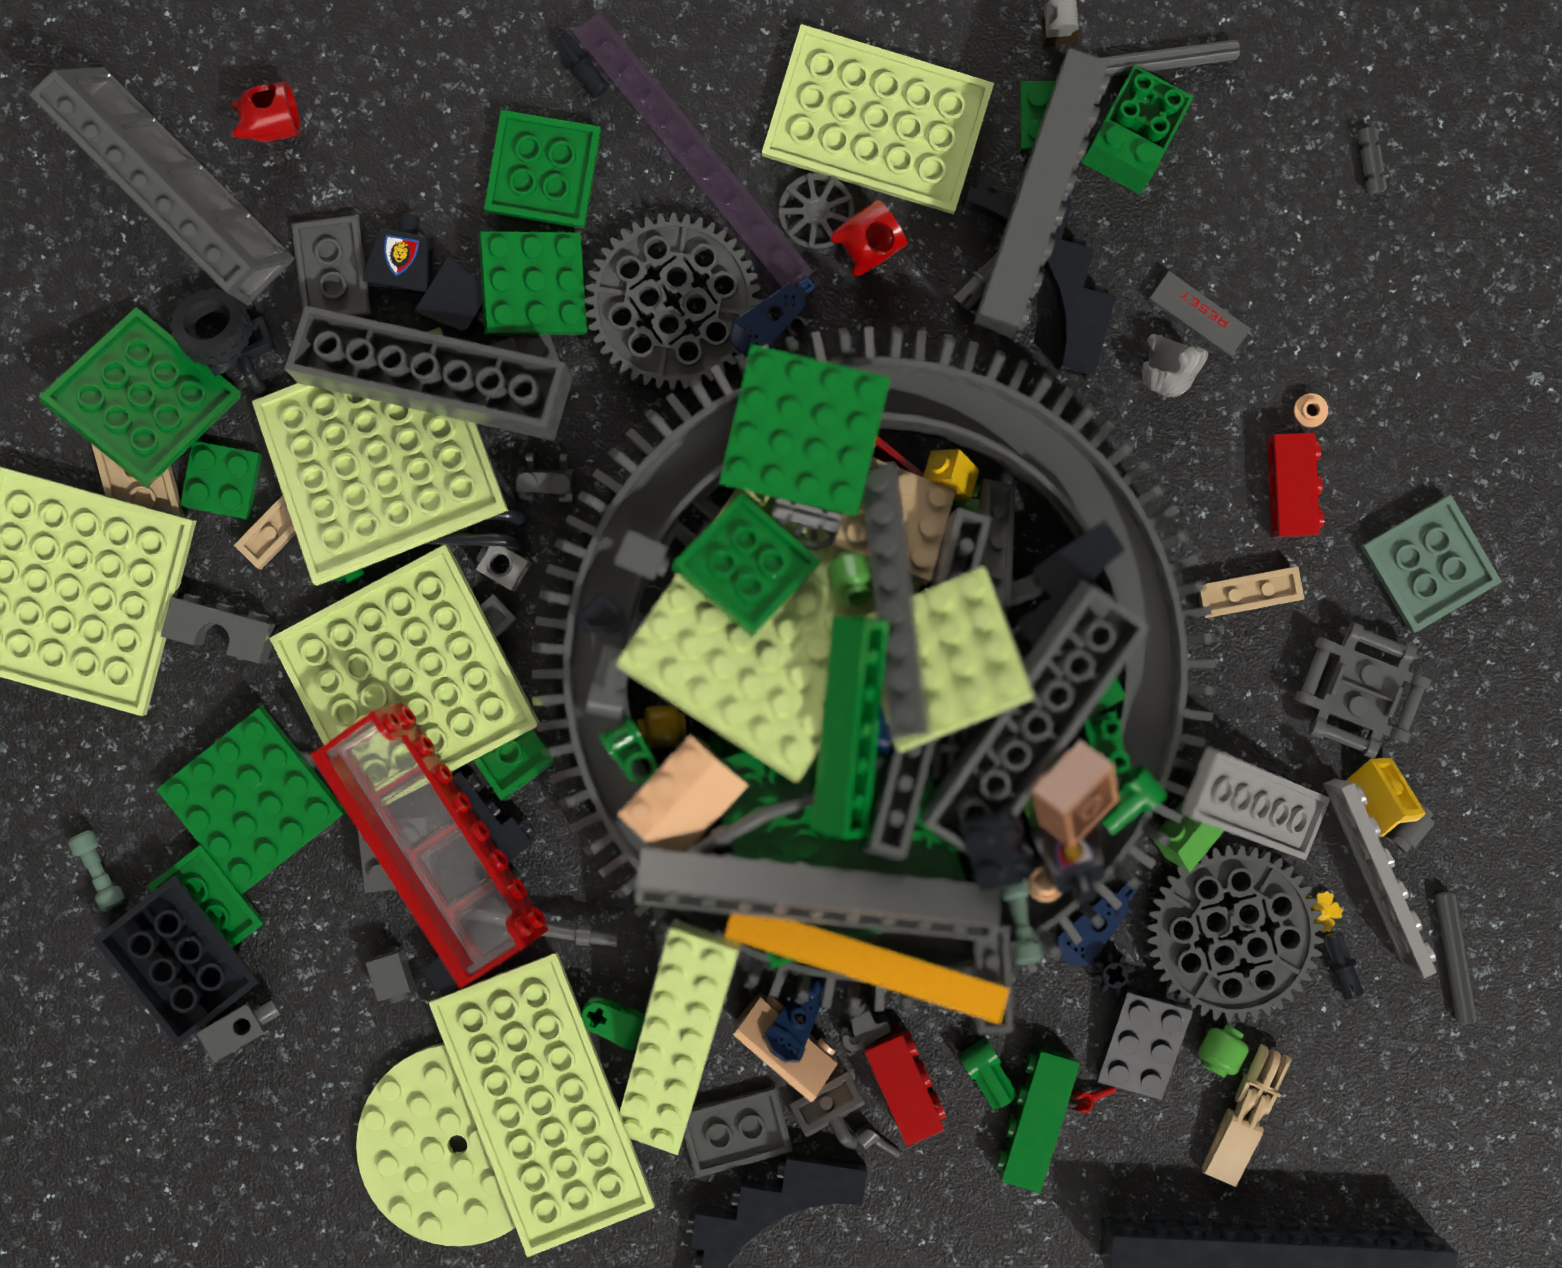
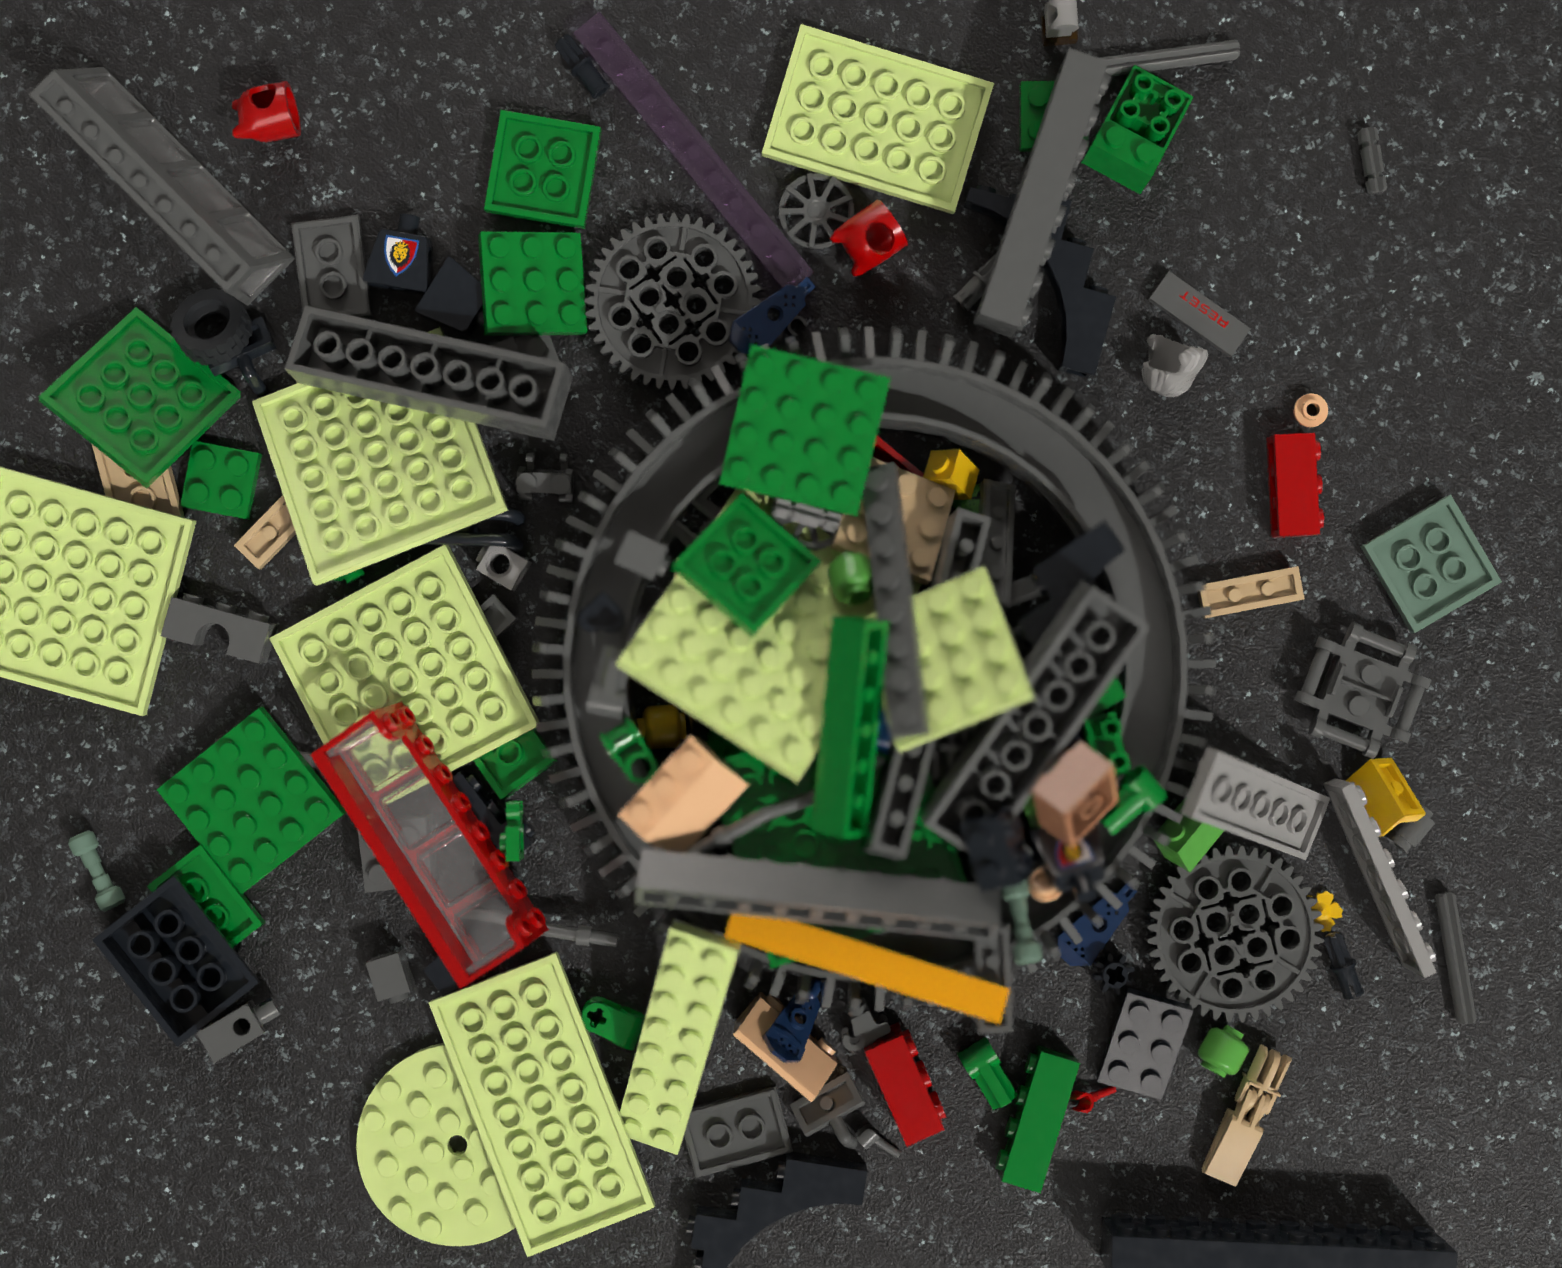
(513, 839): none -> green plate

